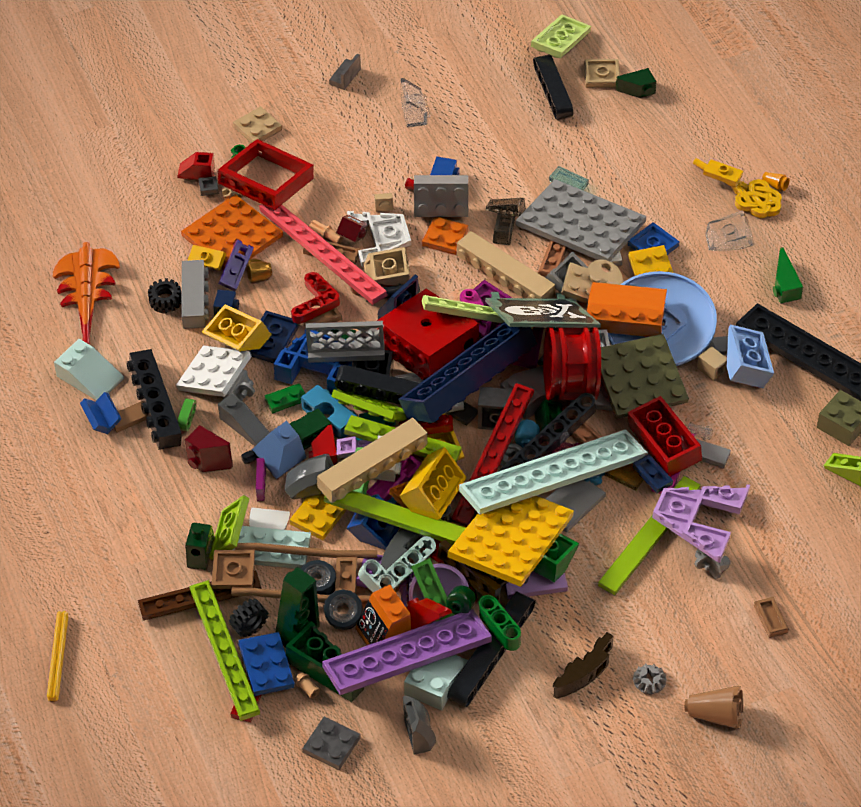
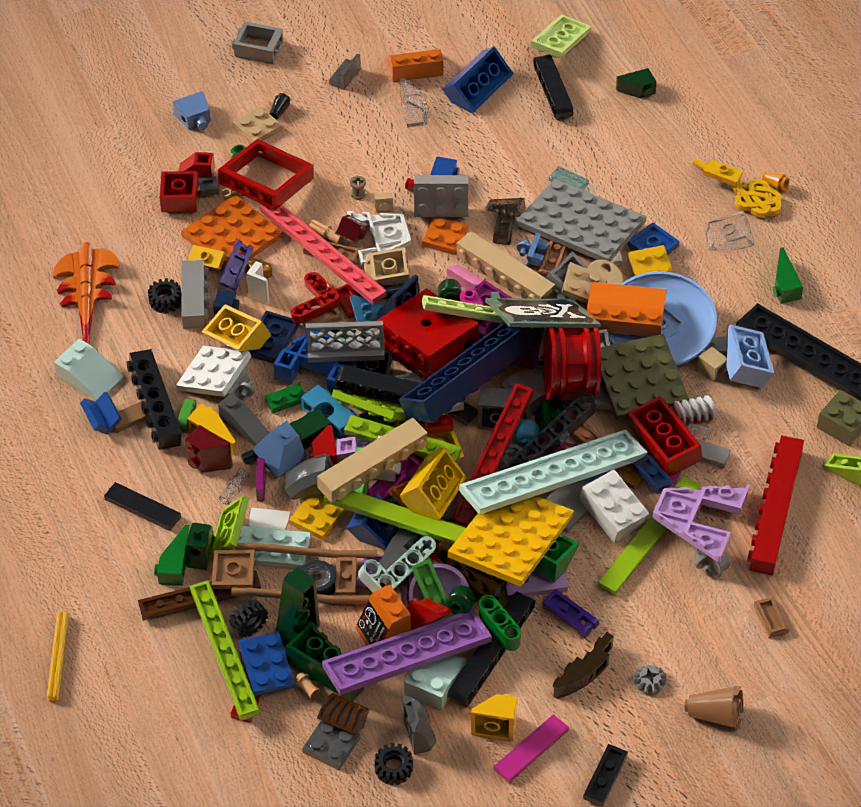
(142, 506): none -> black tile
(173, 560): none -> green slope
(179, 191): none -> red brick
(193, 111): none -> medium blue torso
(211, 420): none -> yellow slope
(234, 486): none -> clear pin
(254, 52): none -> light grey window
(257, 284): none -> white panel
(280, 104): none -> black cone
(338, 599): wheel -> none
(343, 713): none -> reddish brown brick
(345, 302): none -> red tile
(353, 183): none -> dark tan bush
(364, 310): none -> dark azure piece
(389, 753): none -> black tyre
(416, 65): none -> orange slope
(449, 289): none -> dark green head
(463, 276): none -> bright pink slope
(478, 80): none -> blue slope
(495, 717): none -> yellow slope
(528, 249): none -> medium blue hips
(531, 748): none -> dark pink tile
(570, 613): none -> dark purple plate
(601, 72): tan tile -> none
(605, 775): none -> black plate
(614, 506): none -> white brick
(693, 408): none -> white piece
(776, 505): none -> red brick

